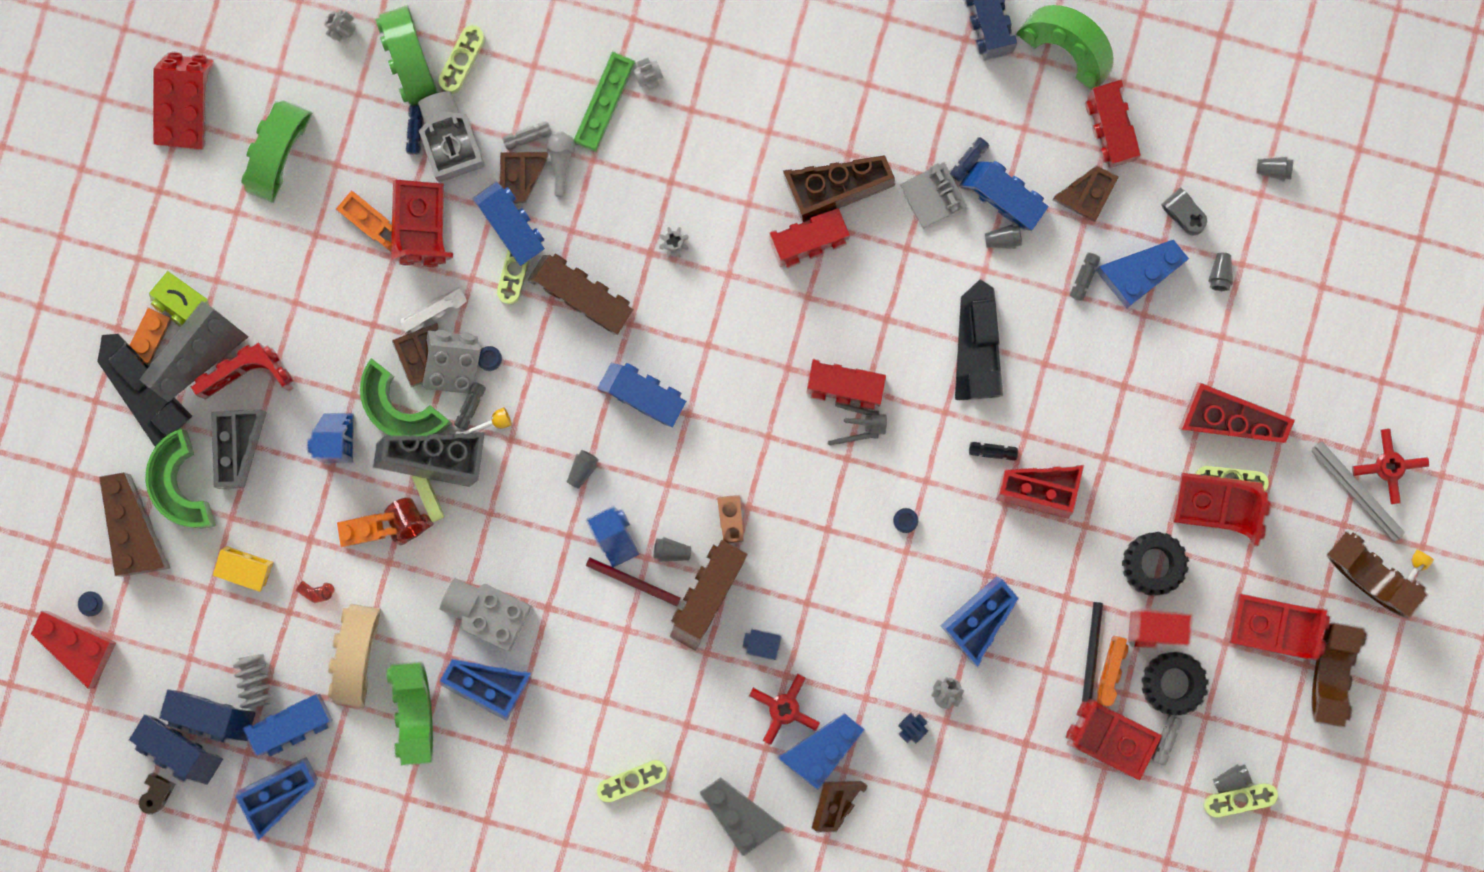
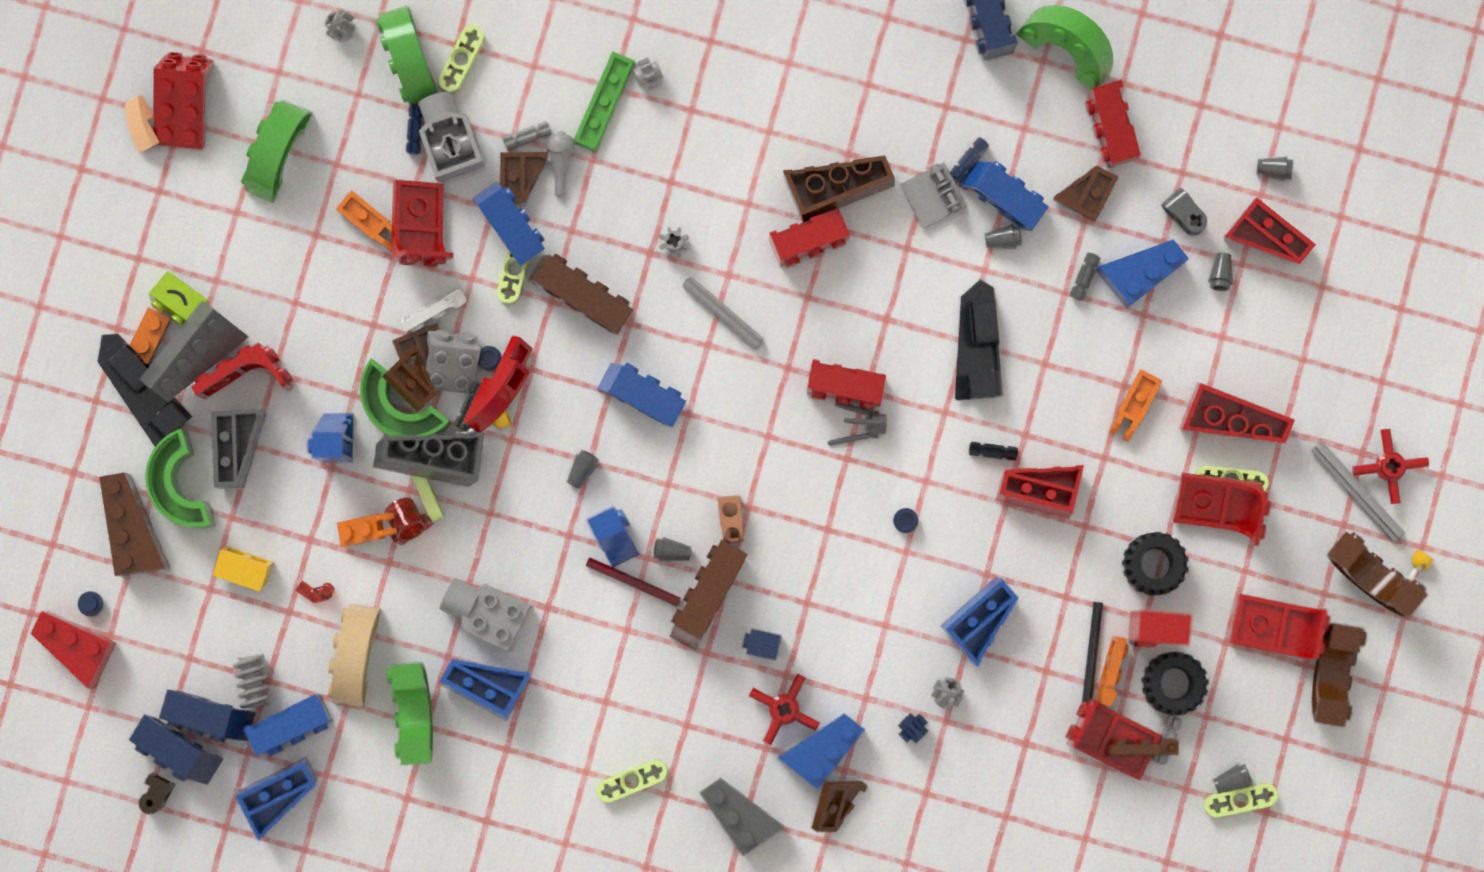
(141, 132): none -> light nougat slope
(411, 380): none -> reddish brown wing
(498, 393): none -> red slope
(723, 312): none -> light grey axle
(1136, 402): none -> orange hinge
(1144, 748): none -> reddish brown hinge
(1270, 233): none -> red wedge

